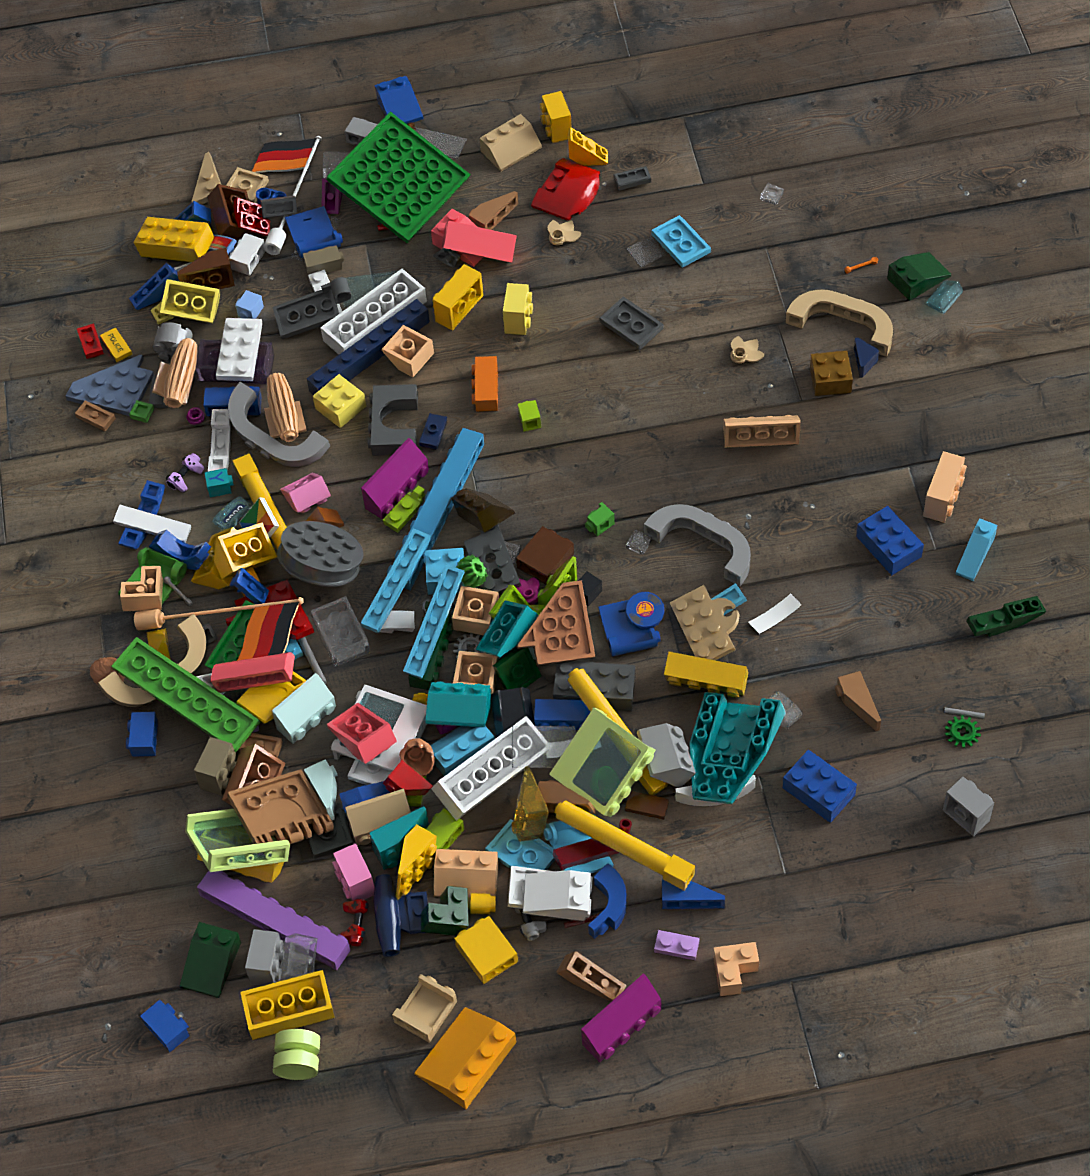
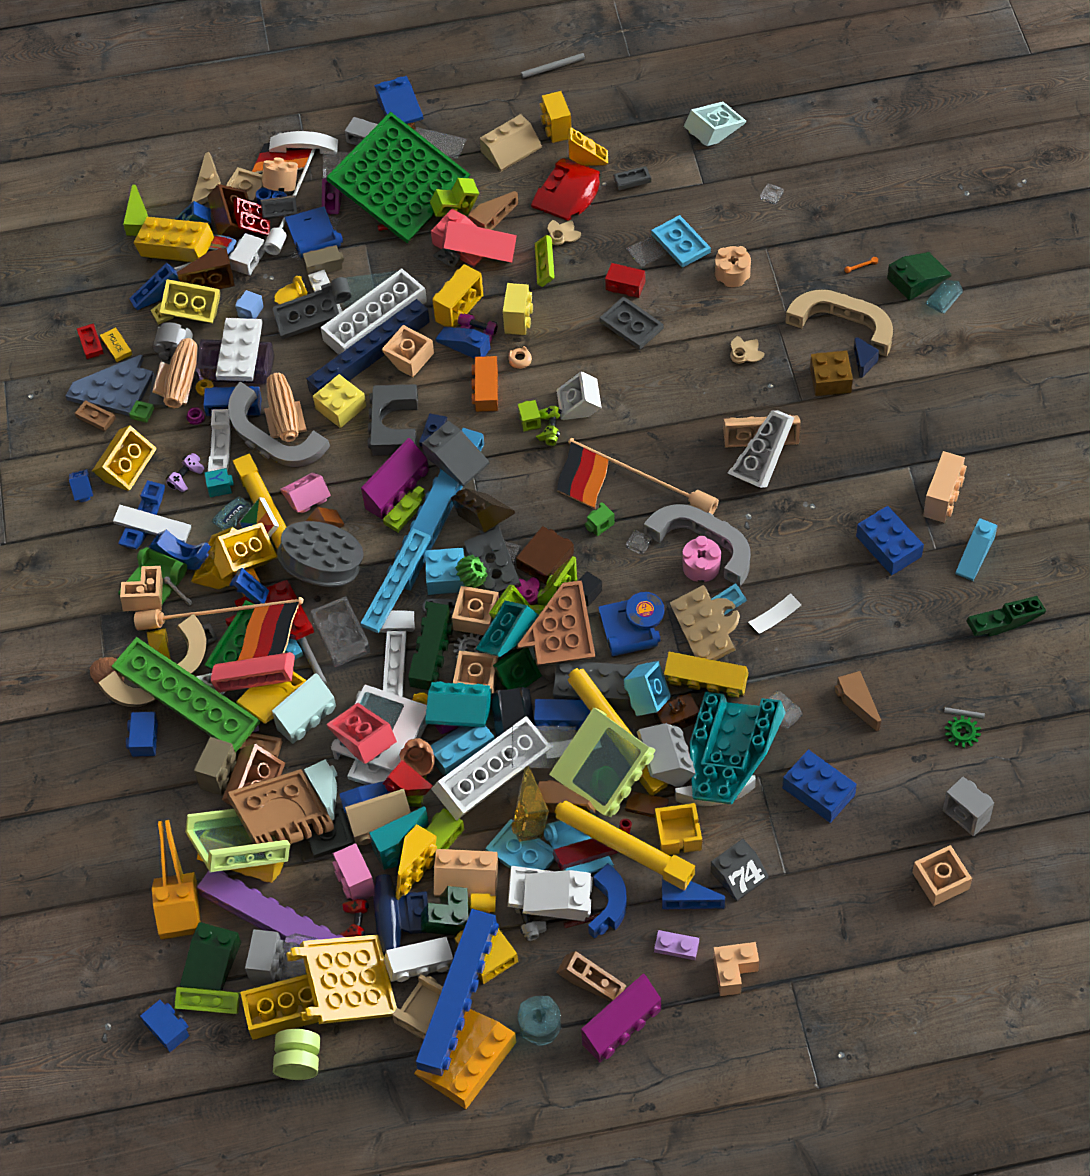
(81, 485): none -> blue slope
(124, 458): none -> yellow slope
(135, 213): none -> lime slope
(174, 896): none -> light orange slope
(200, 386): none -> yellow plate
(207, 1000): none -> lime plate
(279, 174): none -> light nougat brick
(291, 291): none -> yellow piece
(303, 139): none -> white slope
(346, 979): none -> yellow plate
(395, 662): none -> white plate
(418, 959): none -> white brick
(433, 621): medium azure plate -> none
(454, 453): none -> dark grey slope
(457, 992): none -> blue brick
(459, 198): none -> lime brick
(465, 341): none -> blue slope
(468, 321): none -> magenta piece
(519, 364): none -> light nougat piece
(539, 1008): none -> clear light blue brick
(544, 260): none -> lime plate
(550, 433): none -> lime piece
(553, 65): none -> light grey bar
(579, 397): none -> white slope
(587, 470): none -> flag
(625, 280): none -> red brick
(647, 688): none -> medium azure brick
(678, 712): none -> reddish brown brick
(678, 829): none -> yellow piece
(701, 559): none -> bright pink brick
(713, 123): none -> light aqua slope
(732, 266): none -> light nougat brick
(739, 870): none -> dark grey slope
(762, 453): none -> white wedge
(942, 875): none -> light nougat brick

